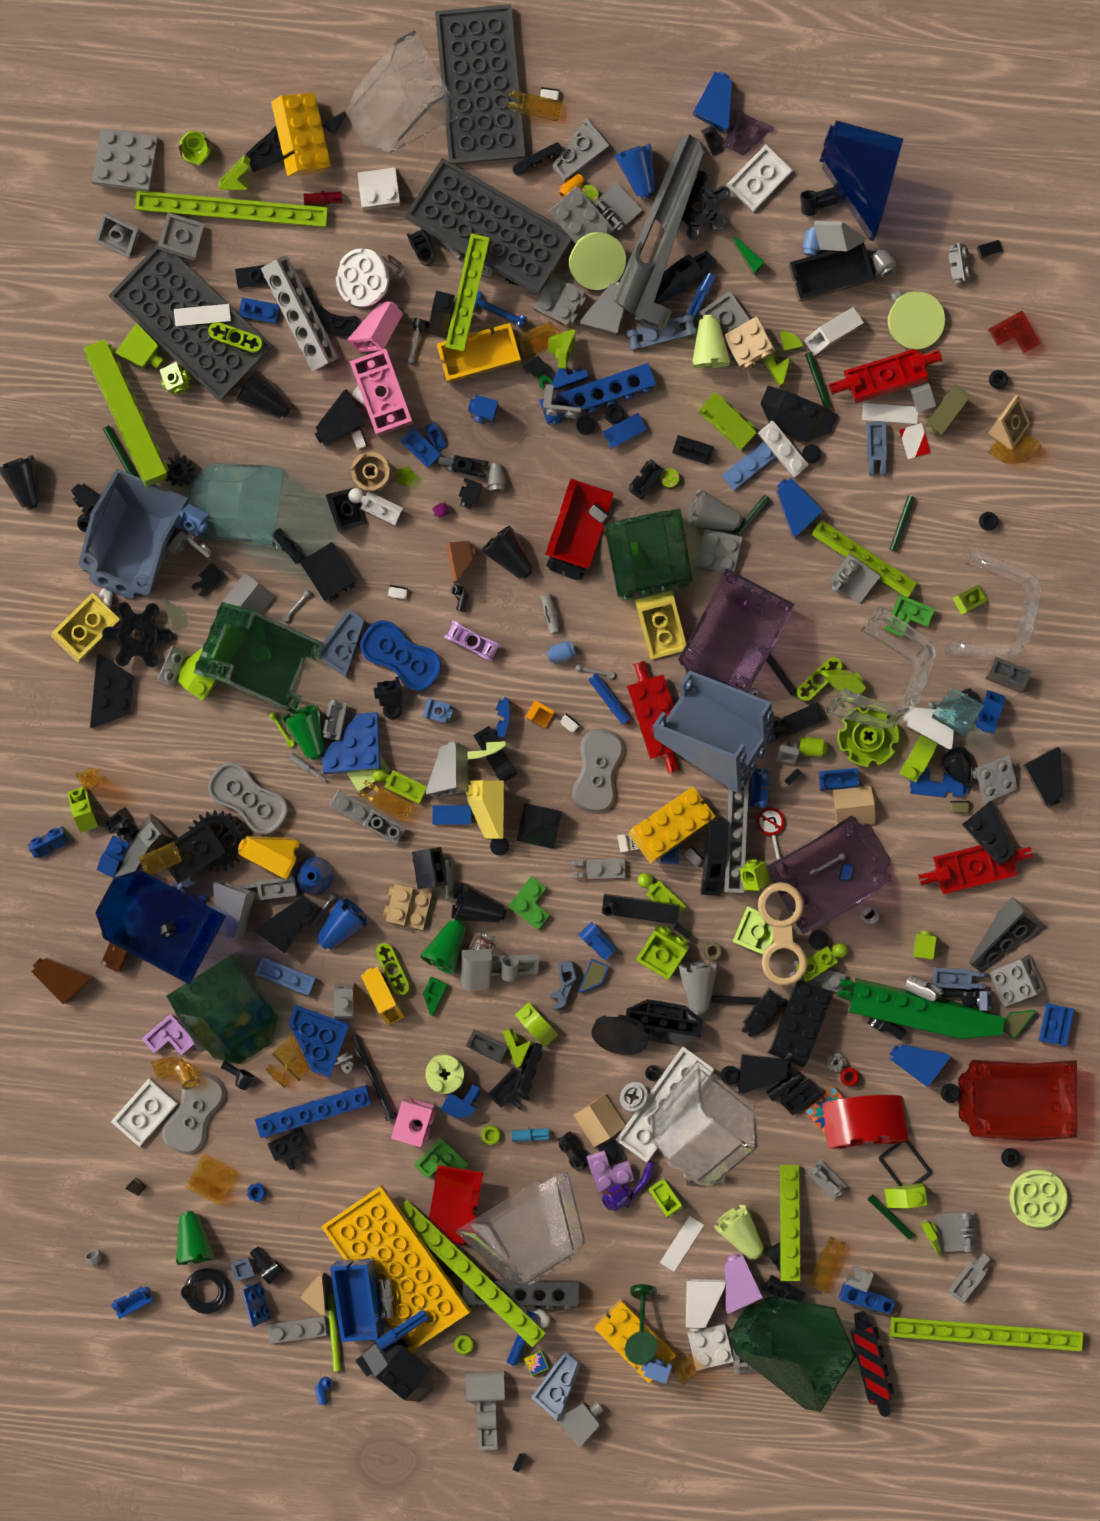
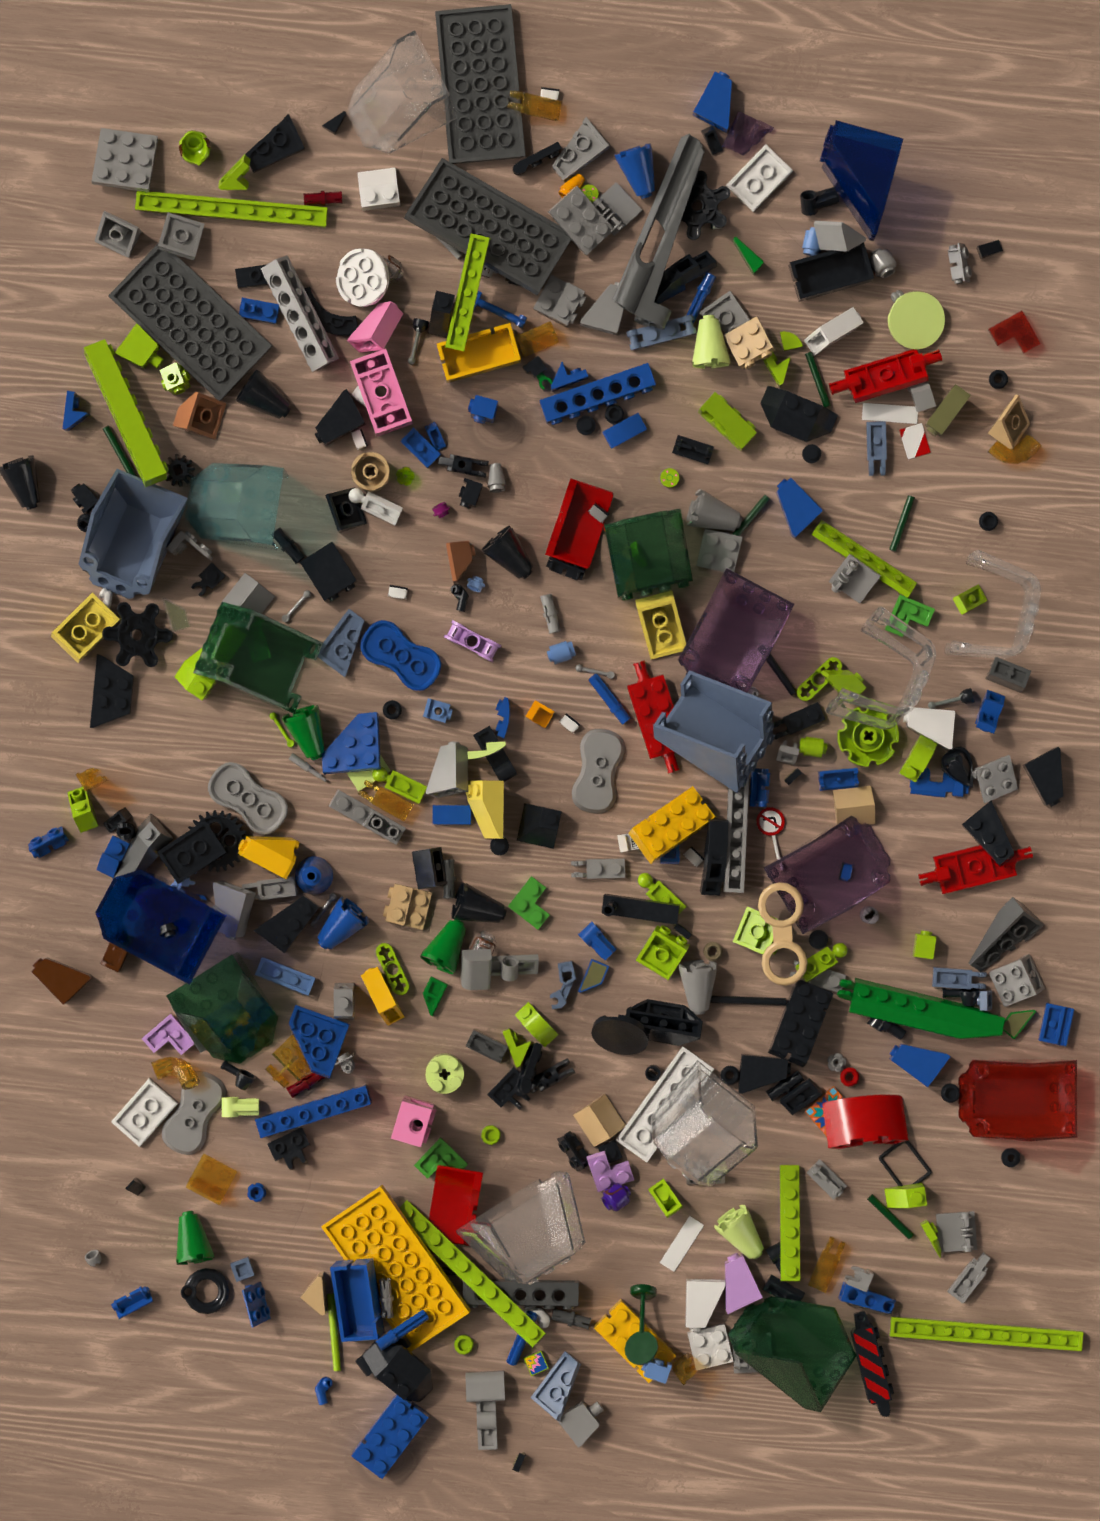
(72, 417): none -> blue slope
(160, 858): clear yellow hinge -> none
(172, 666): light grey hinge -> none
(192, 520): medium blue brick -> none
(200, 415): none -> nougat slope
(202, 315): white sticker -> none
(220, 337): lime beam -> none
(234, 1106): none -> yellowish green piece
(269, 1268): black pin -> none
(297, 1329): light grey plate -> none
(302, 132): yellow piece -> none
(304, 1084): none -> dark red pin
(334, 724): light grey hinge -> none
(374, 1078): black bar -> none
(389, 692): black brick -> none
(390, 1436): none -> blue piece
(420, 243): black piece -> none
(459, 1107): blue brick -> none
(475, 584): none -> light blue plate
(530, 1134): dark azure axle -> none
(541, 1080): none -> black hinge
(553, 410): light grey bracket -> none
(562, 346): lime slope -> none
(571, 1318): none -> dark grey pin
(597, 260): yellowish green tile -> none
(633, 1089): light grey gear -> none
(641, 485): black hinge -> none
(646, 1177): dark purple animal -> none
(748, 465): medium blue plate -> none
(754, 875): lime brick -> none
(762, 1012): black hinge -> none
(783, 449): white plate -> none
(814, 872): light grey hinge -> none
(923, 988): light grey hinge -> none
(958, 711): clear light blue hinge -> none
(959, 806): olive piece -> none
(1038, 1198): yellowish green tile -> none

